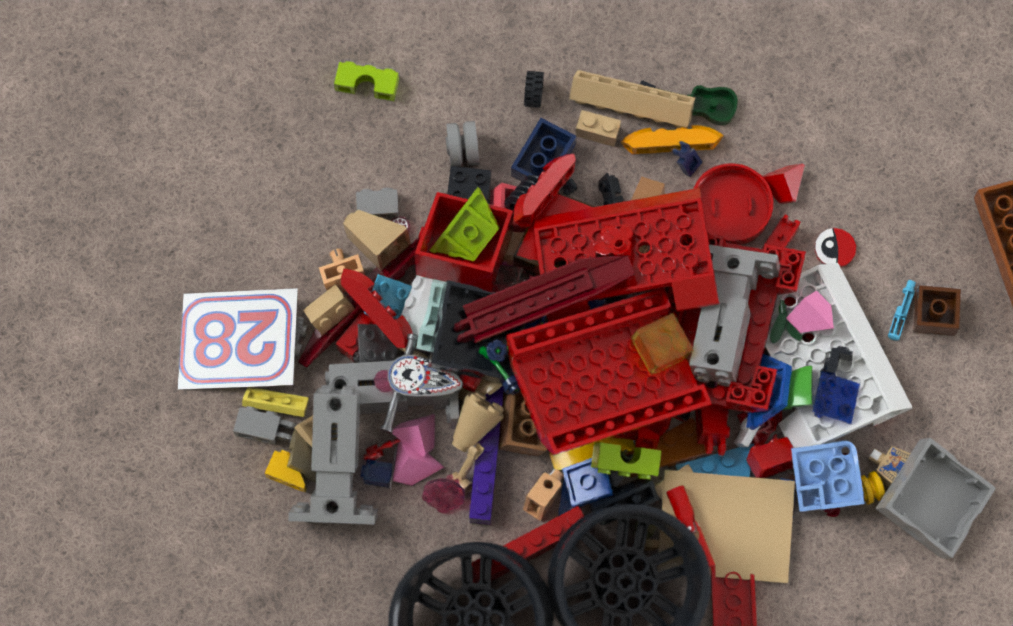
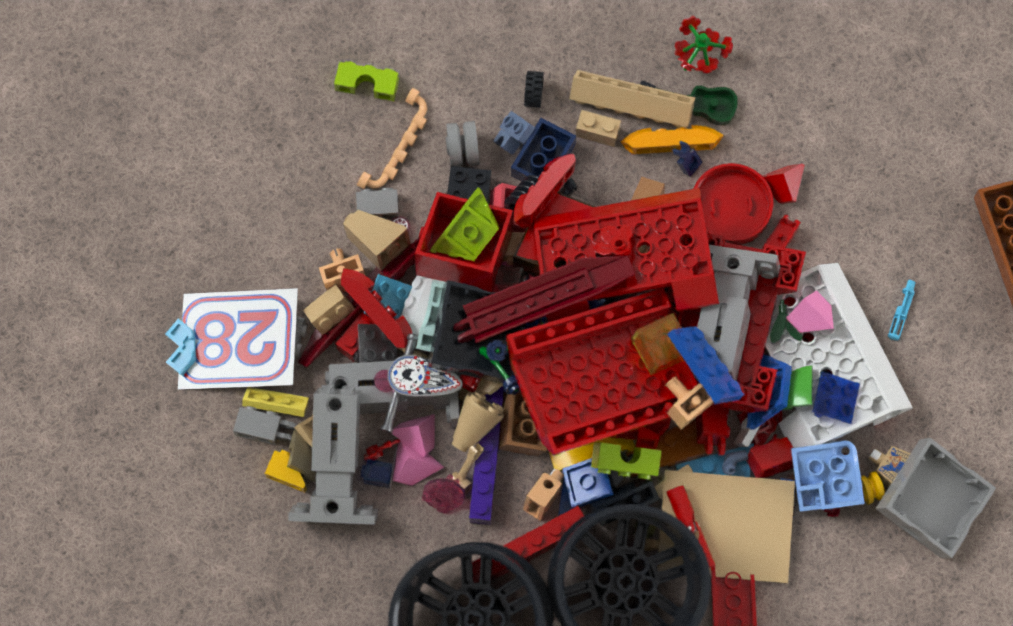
(185, 354): none -> medium azure tile
(399, 154): none -> light nougat bar
(515, 131): none -> sand blue plate
(609, 187): black hinge -> none
(689, 403): none -> light nougat brick
(704, 42): none -> red plant
(705, 364): none -> blue plate
(731, 460): none -> sand blue arm
(831, 363): black bracket -> none
(835, 247): tile -> none
(937, 310): reddish brown brick -> none

